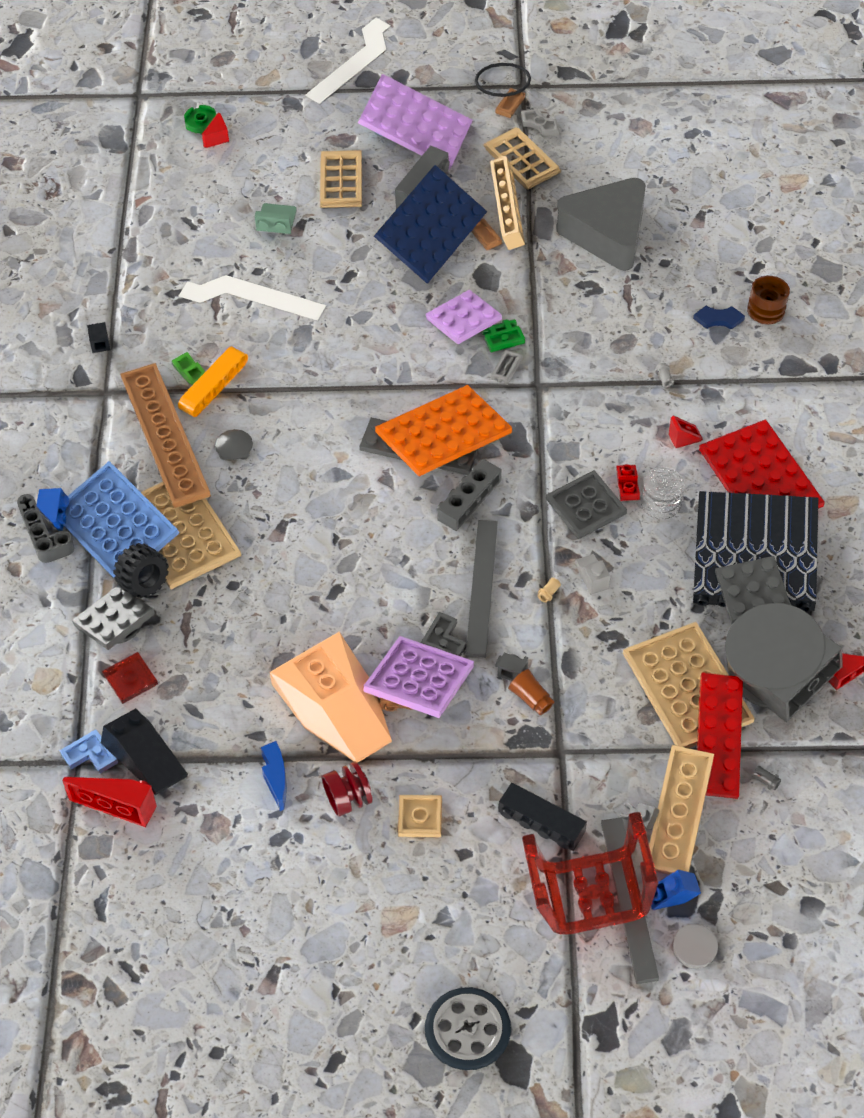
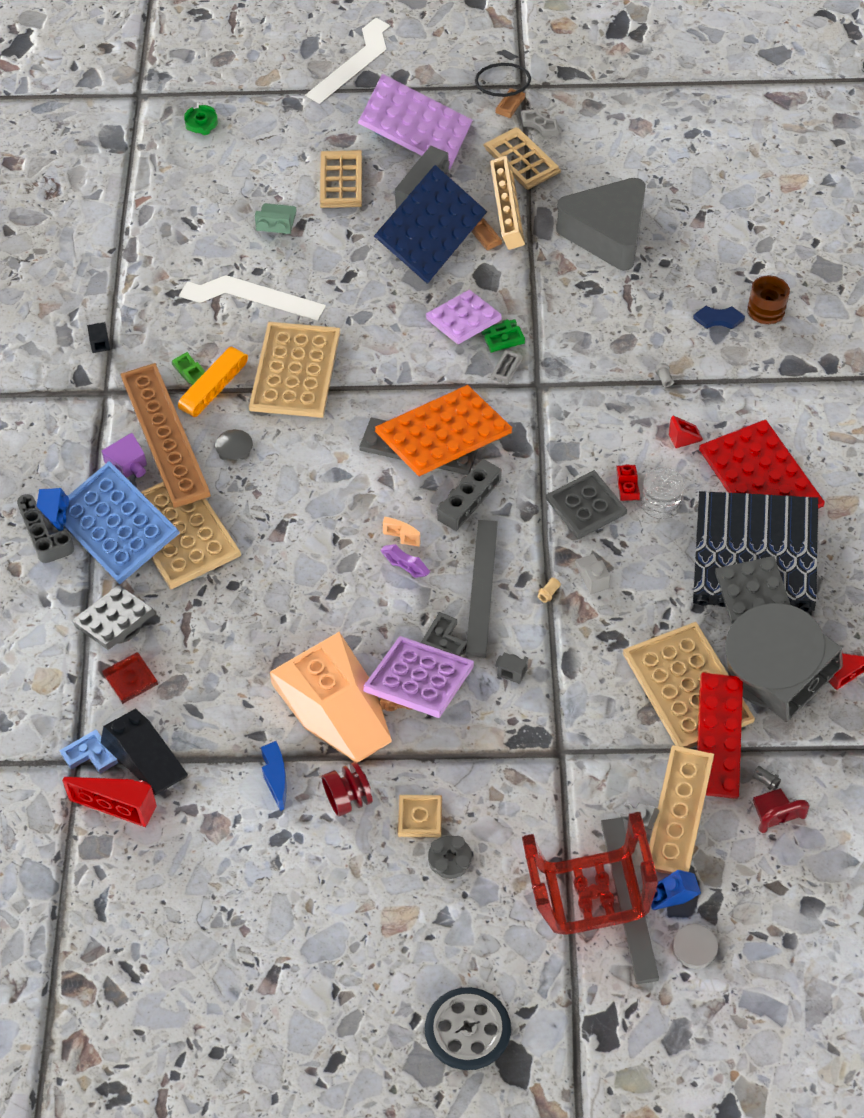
(126, 456): none -> medium lavender torso
(129, 573): black tyre -> none
(216, 132): red slope -> none
(295, 369): none -> tan plate
(407, 533): none -> light nougat slope
(409, 563): none -> medium lavender tile
(444, 867): none -> dark grey plate
(531, 692): dark orange plant -> none
(542, 816): black brick -> none
(775, 809): none -> dark red piece

